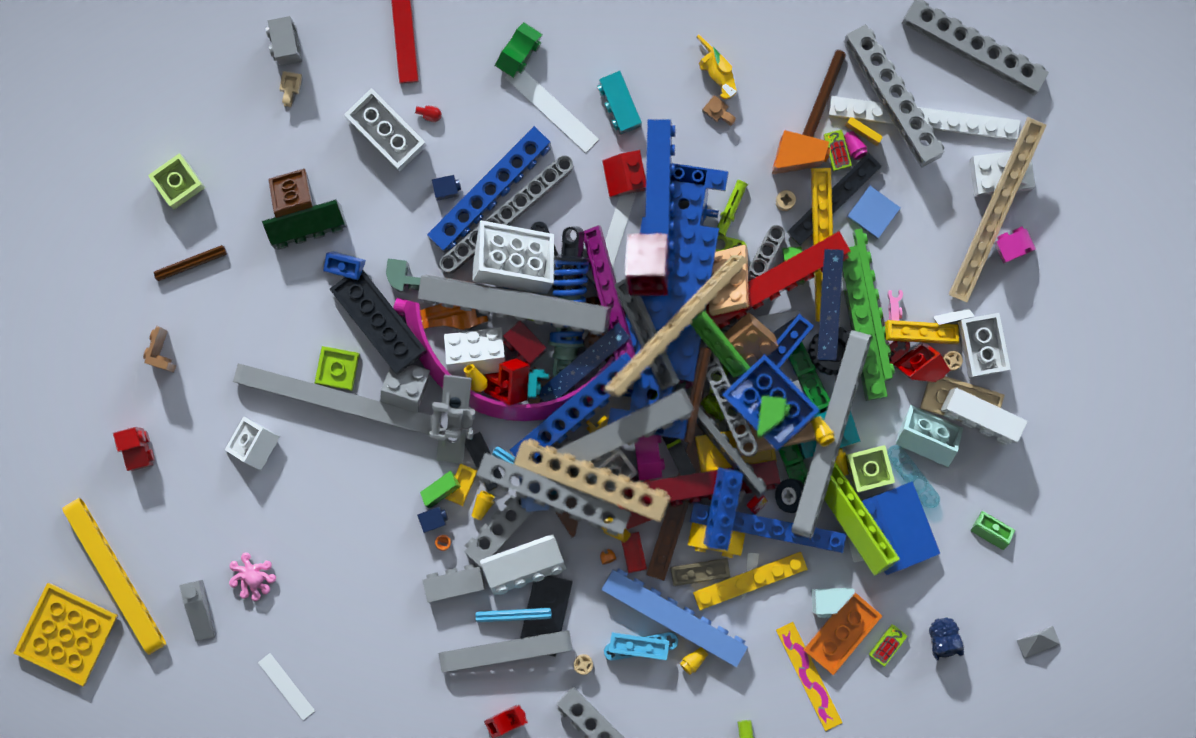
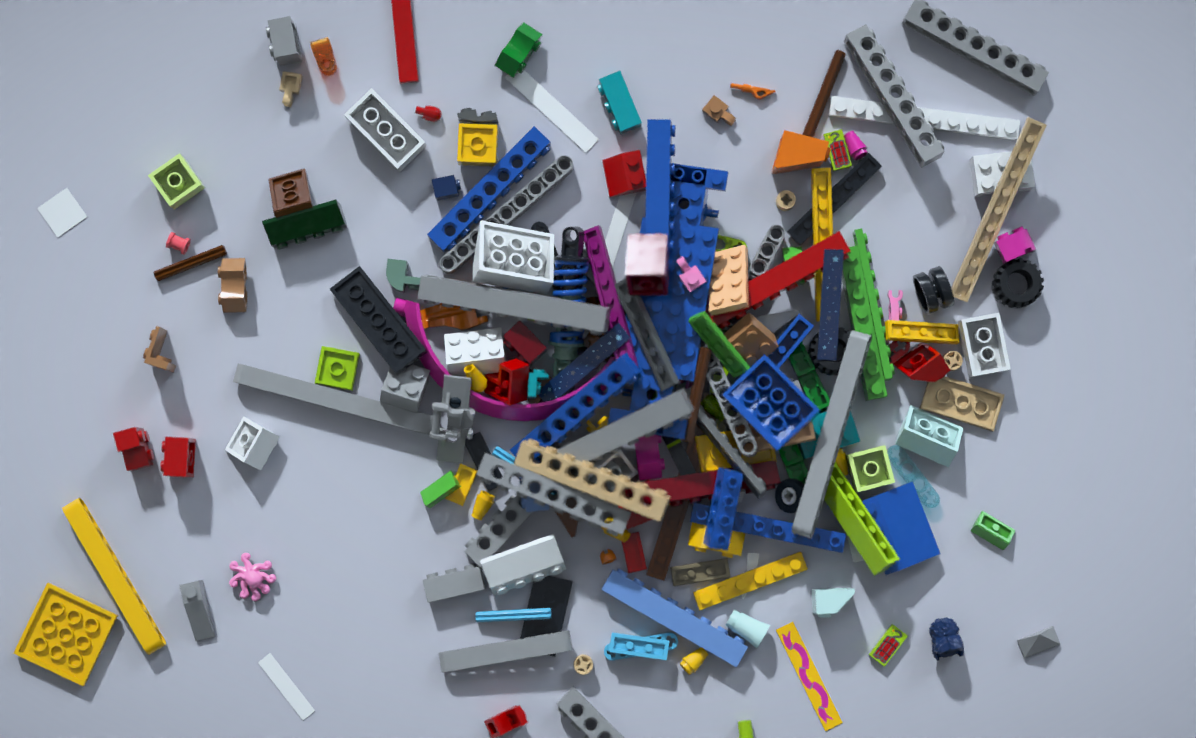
(62, 212): none -> white sticker
(178, 243): none -> coral bush
(178, 457): none -> red brick
(233, 285): none -> medium nougat brick
(324, 53): none -> clear orange piece
(344, 265): blue slope -> none
(432, 519): dark blue brick -> none
(444, 539): orange hinge -> none
(470, 116): none -> dark grey slope
(477, 144): none -> yellow container
(671, 330): tan plate -> none
(691, 277): none -> bright pink plate
(719, 70): yellow animal -> none
(739, 188): lime pin -> none
(747, 627): none -> light aqua plant
(749, 88): none -> orange hand
(756, 504): red tile -> none
(771, 414): bright green slope -> none
(822, 432): yellow cone -> none
(842, 633): orange plate -> none
(864, 131): yellow tile -> none
(873, 212): medium blue tile -> none
(933, 290): none -> black wheel
(953, 316): white sticker -> none
(984, 416): white brick -> none
(1033, 279): none -> black tyre

